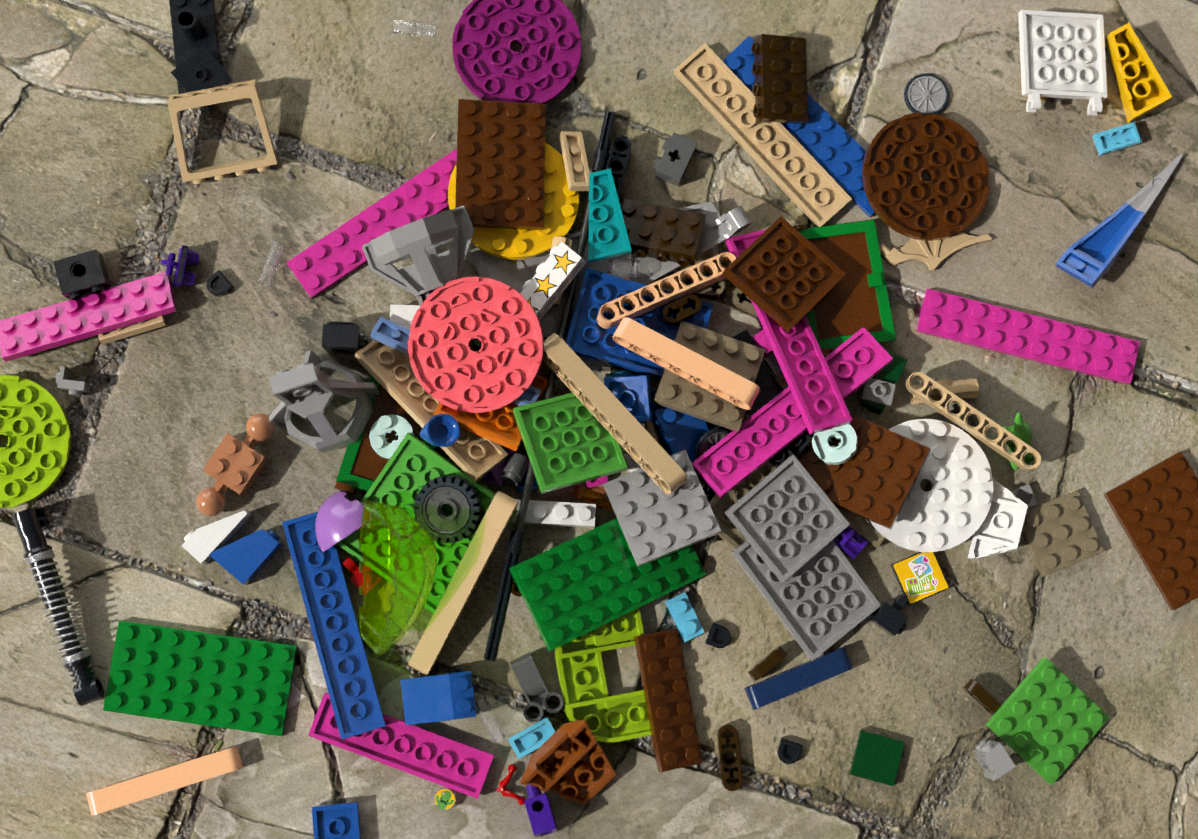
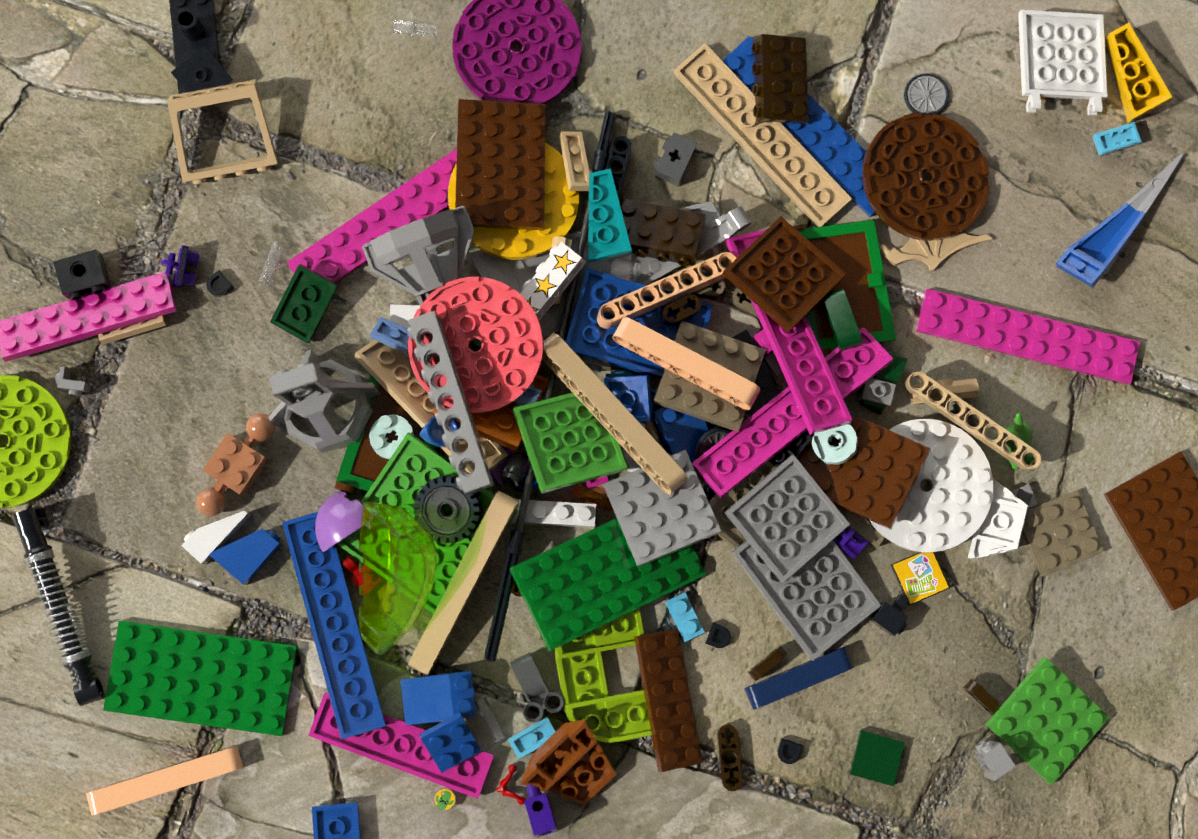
(304, 303): none -> dark green plate
(343, 338): black brick -> none
(419, 328): none -> light grey brick
(450, 742): none -> blue plate
(842, 320): none -> dark green beam

